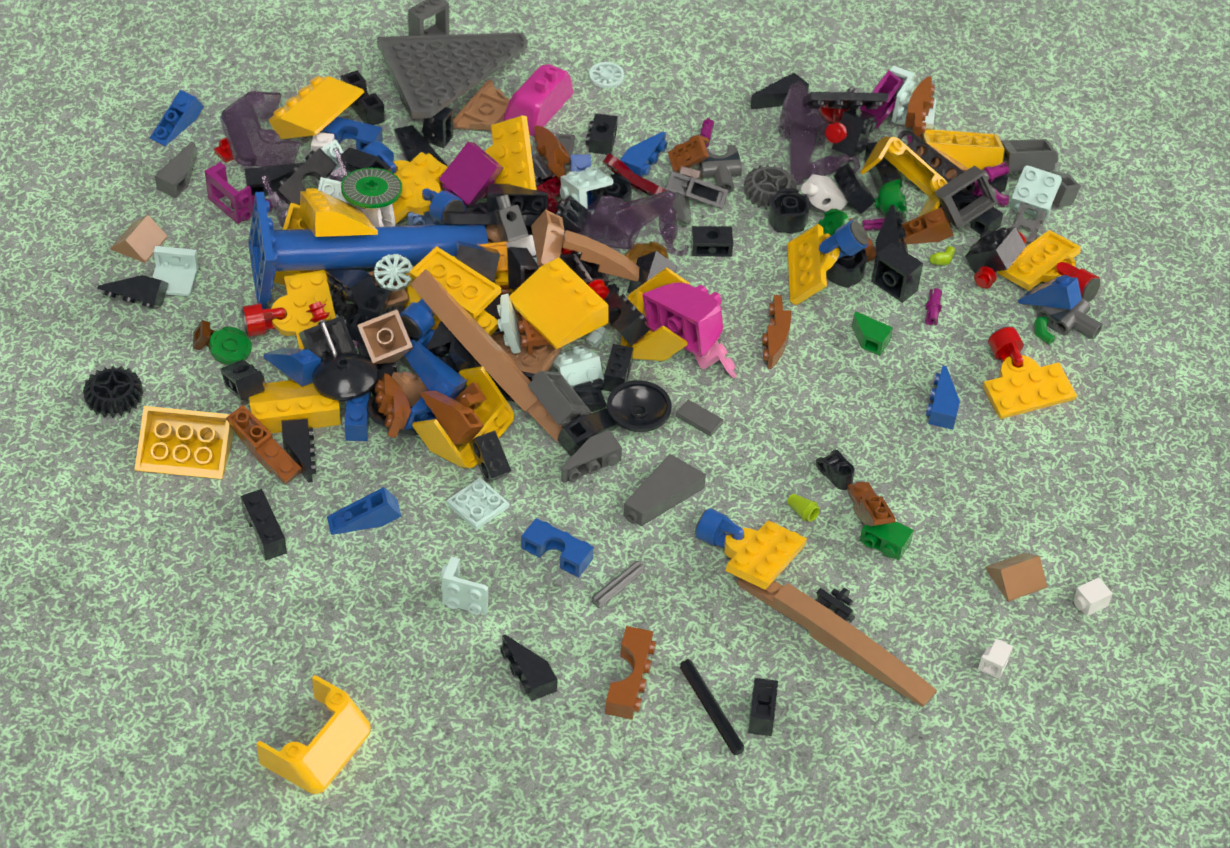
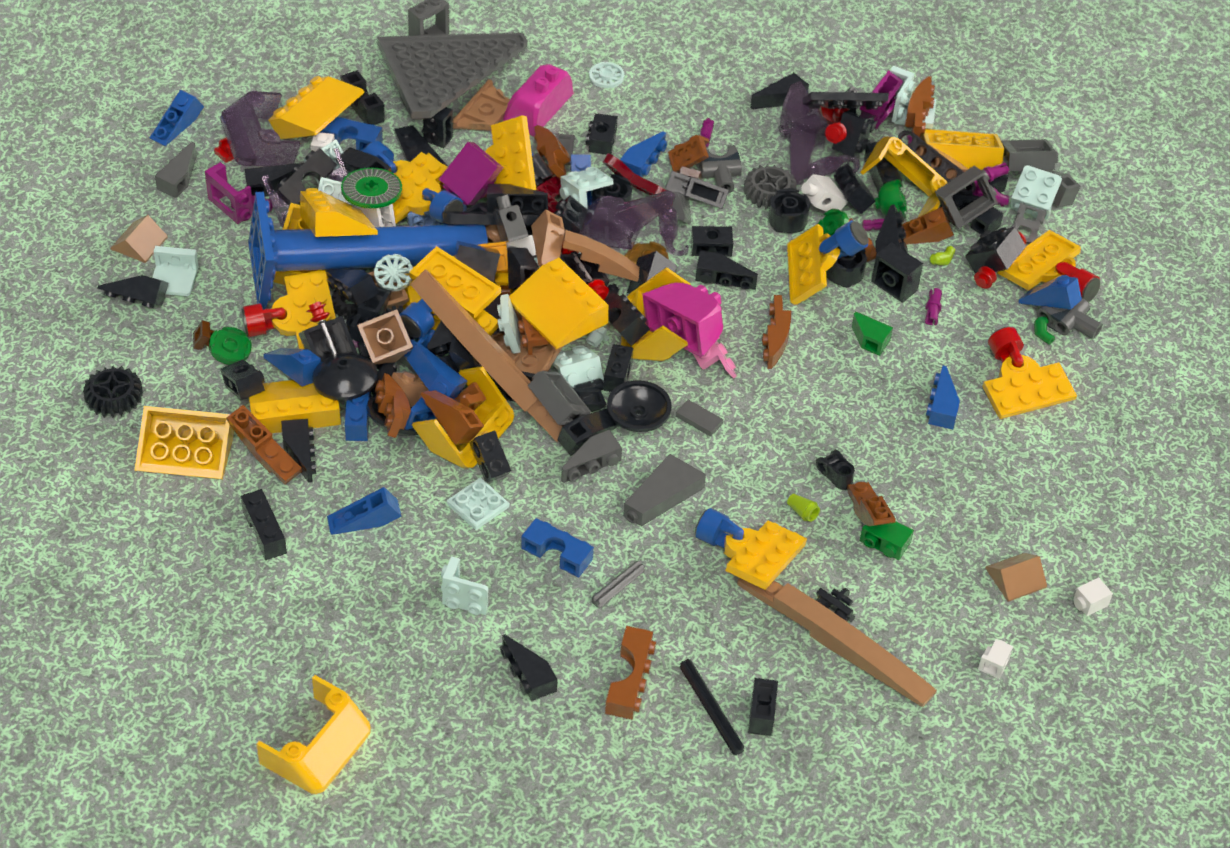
(722, 270): none -> black slope

